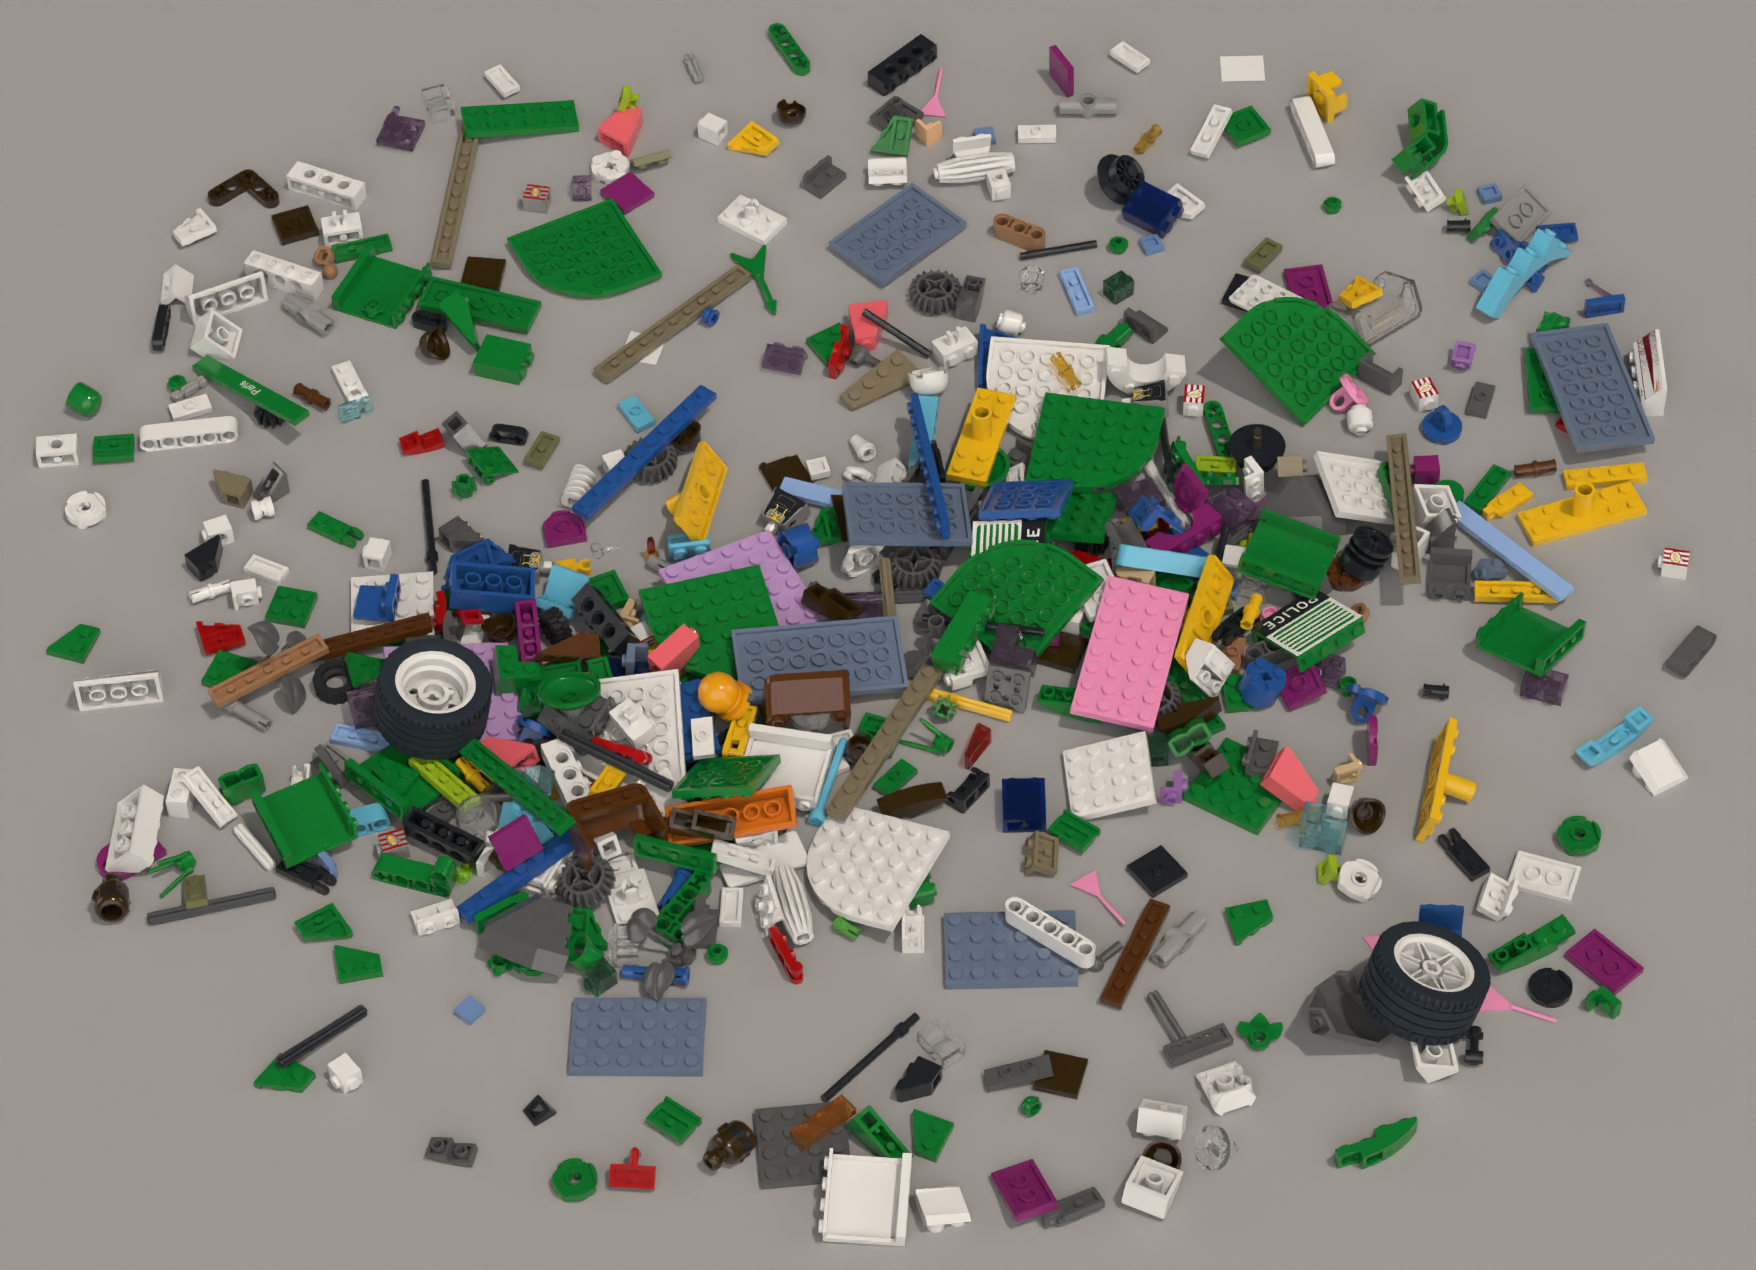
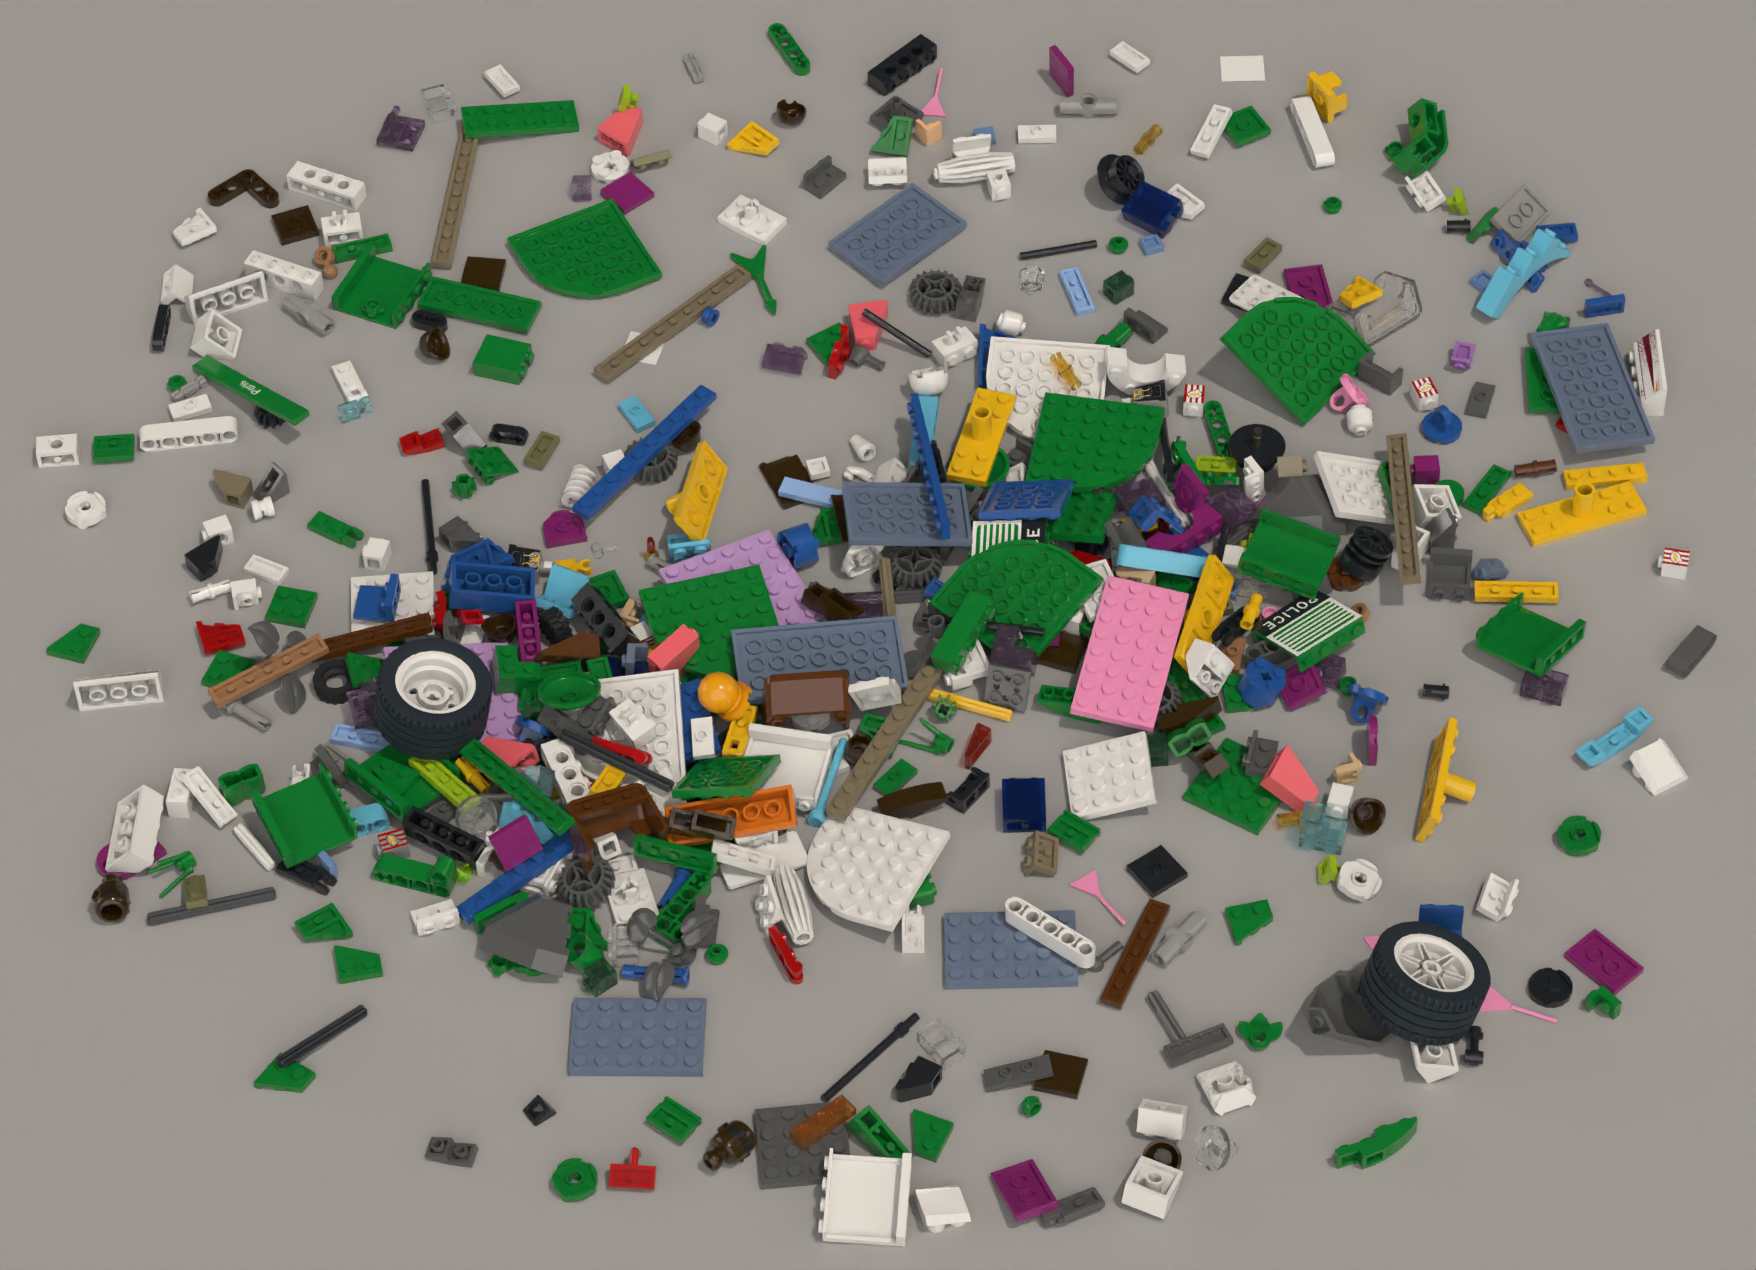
(84, 400): green helmet -> none
(312, 396): reddish brown pin -> none
(344, 1073): white brick -> none
(459, 313): green slope -> none
(469, 1010): medium blue tile -> none
(536, 198): light grey brick -> none
(731, 907): white tile -> none
(784, 511): torso -> none
(845, 927): bright green pin -> none
(875, 693): none -> white plate
(879, 382): dark tan wing -> none
(1019, 232): medium nougat beam -> none
(1173, 794): medium lavender bracket -> none
(1393, 149): none -> green plate
(1464, 855): black hinge -> none
(1489, 194): medium blue tile -> none
(1513, 554): light blue tile -> none
(1532, 947): green slope -> none
(1545, 877): white tile -> none

